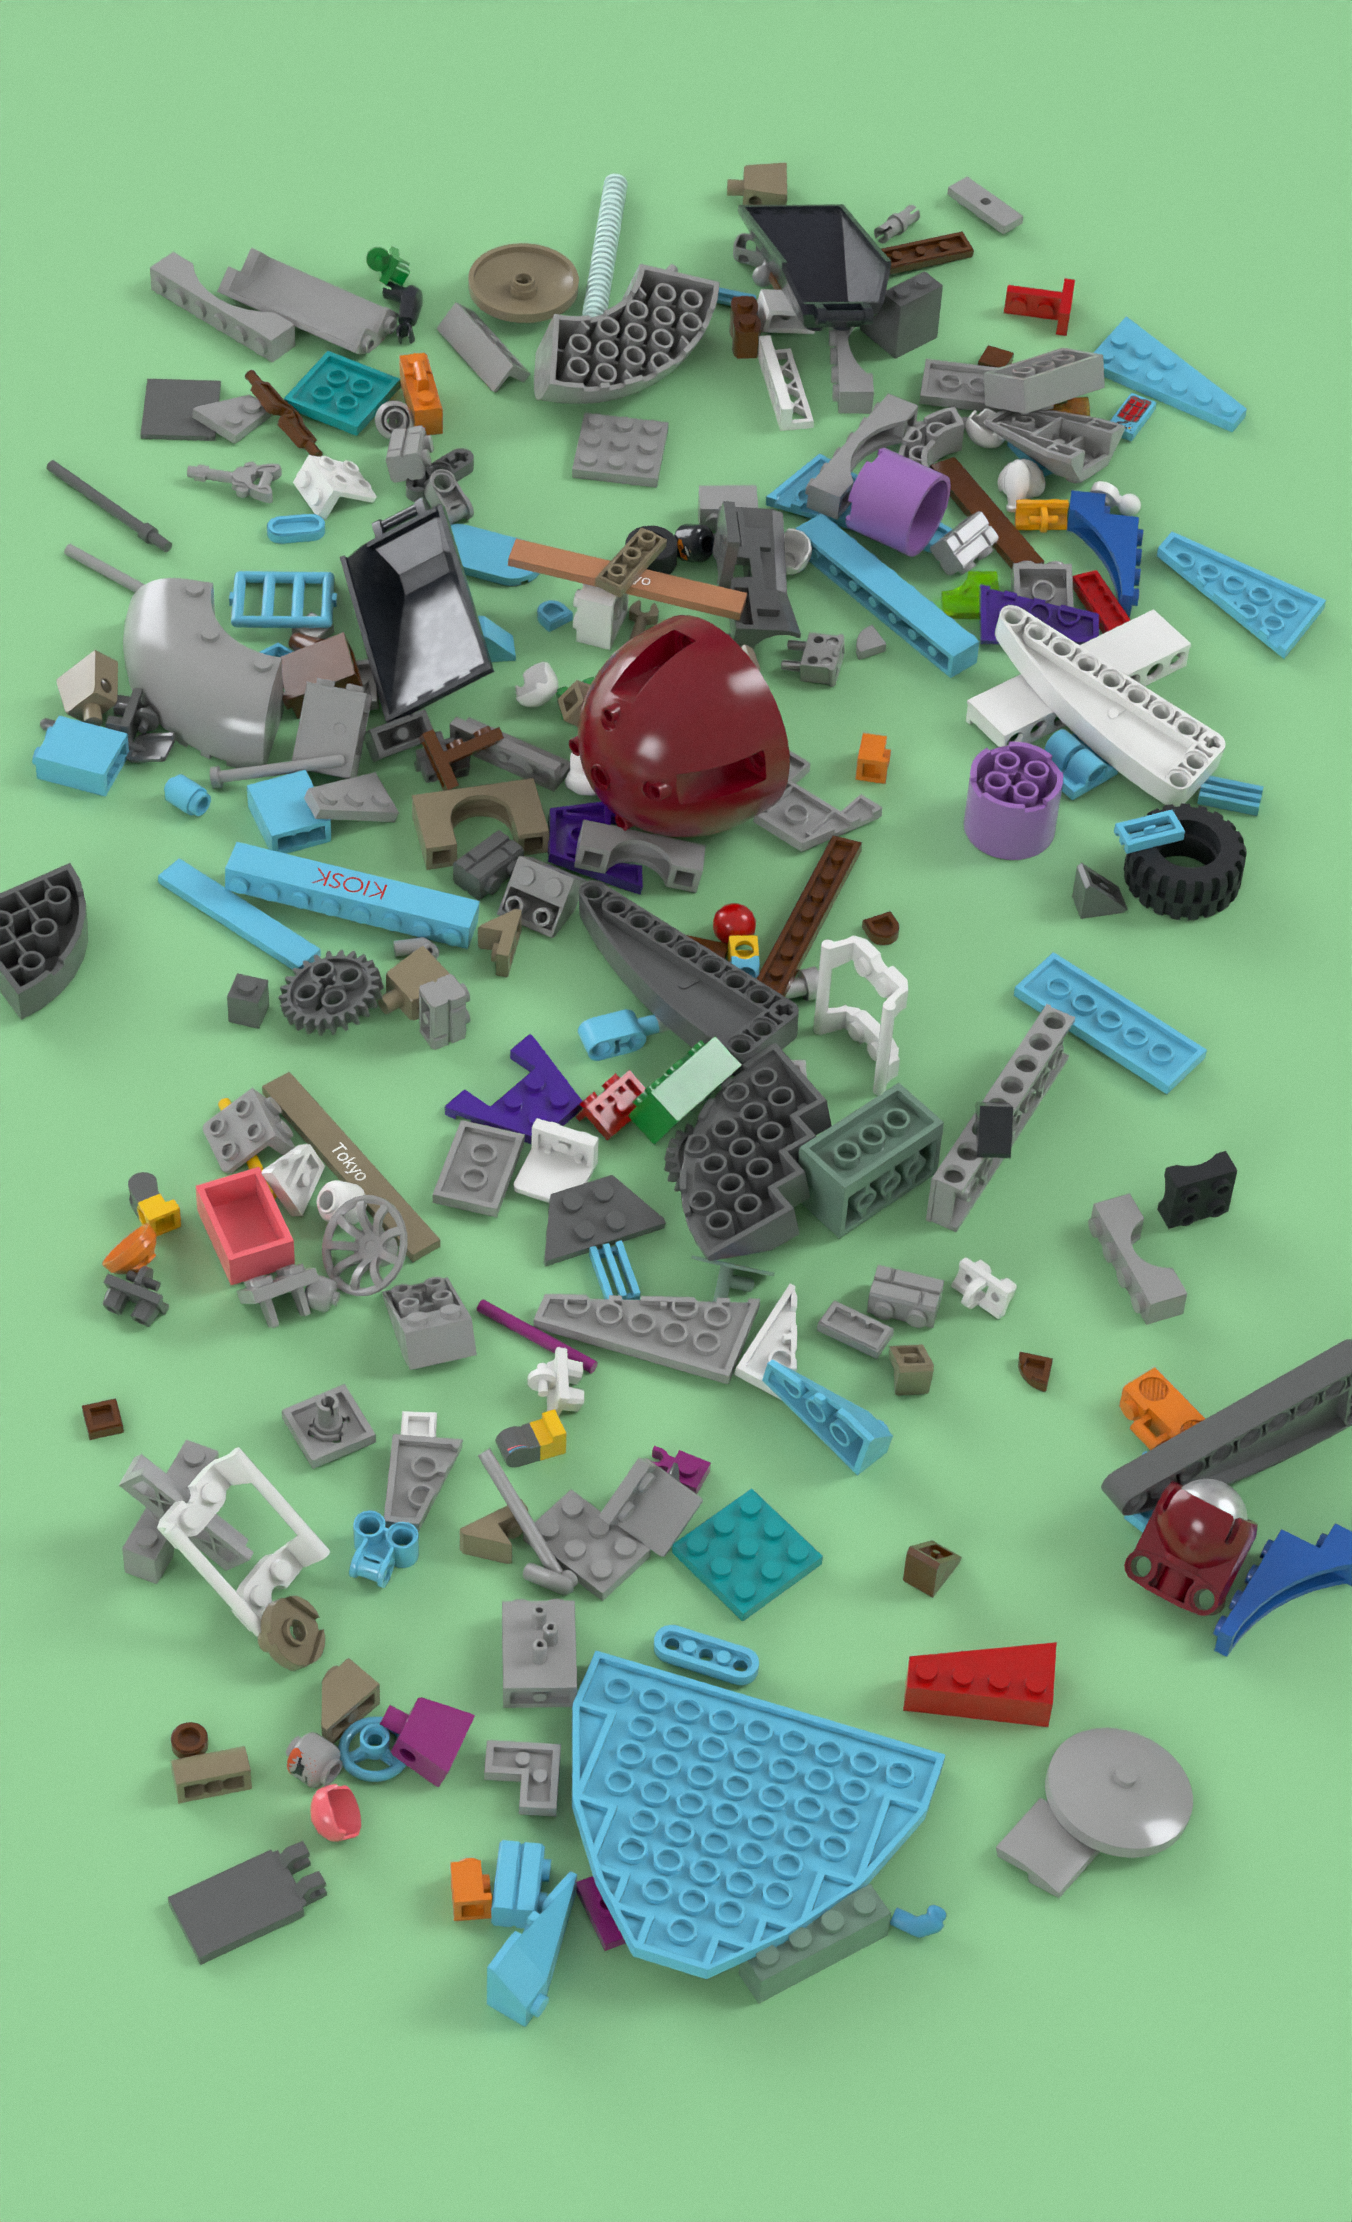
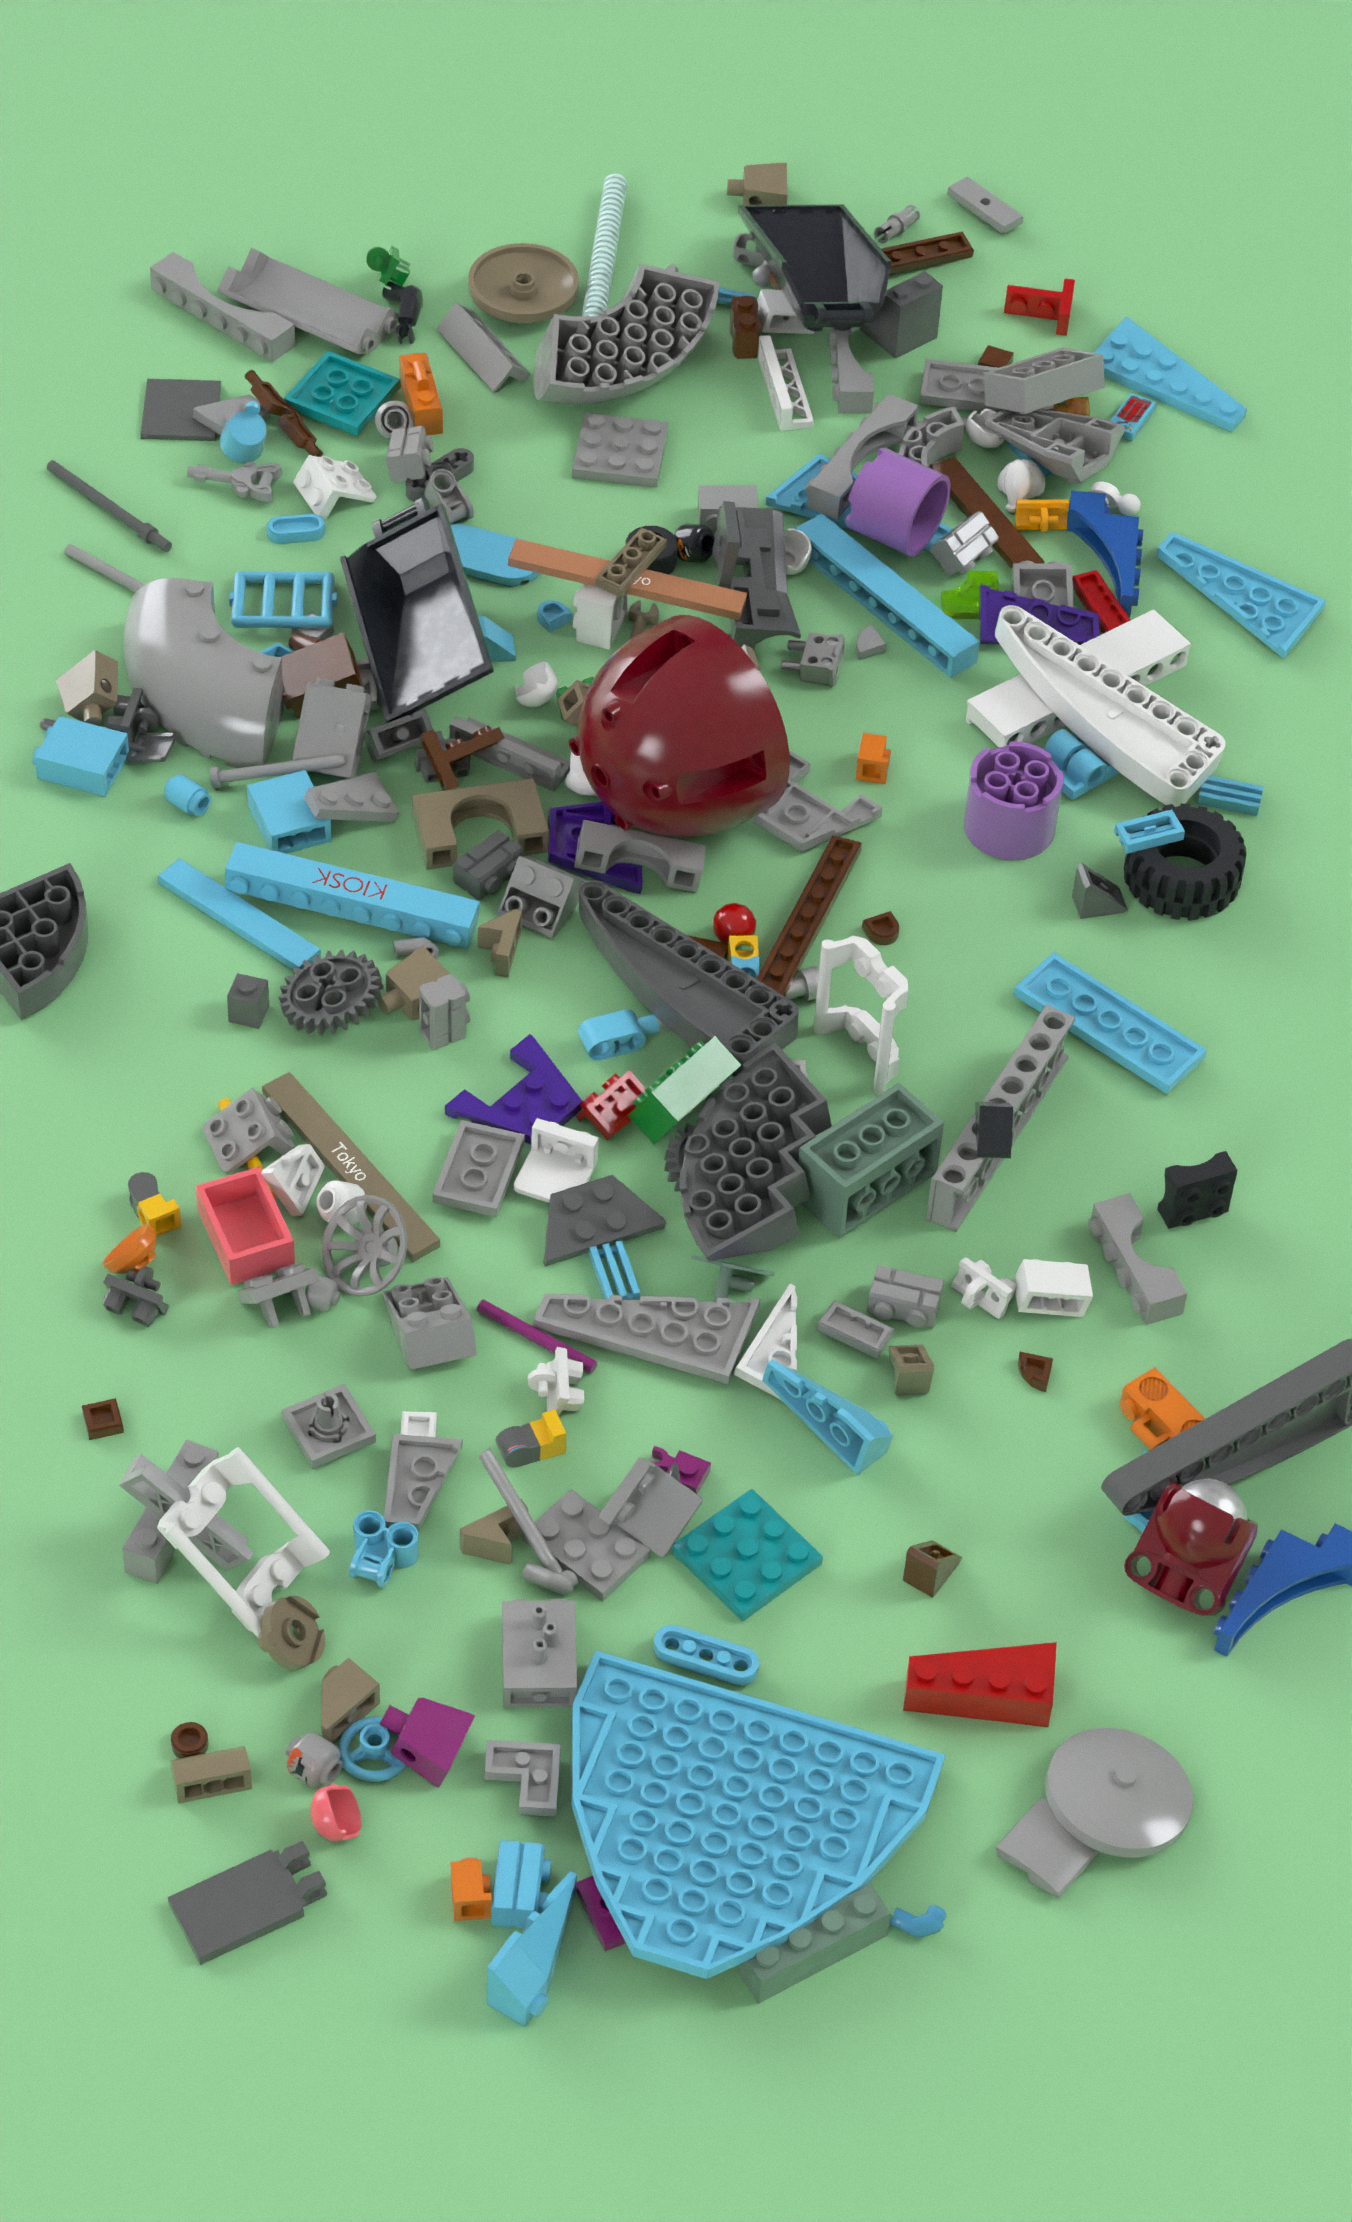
(244, 435): none -> medium azure hat
(1053, 1288): none -> white brick

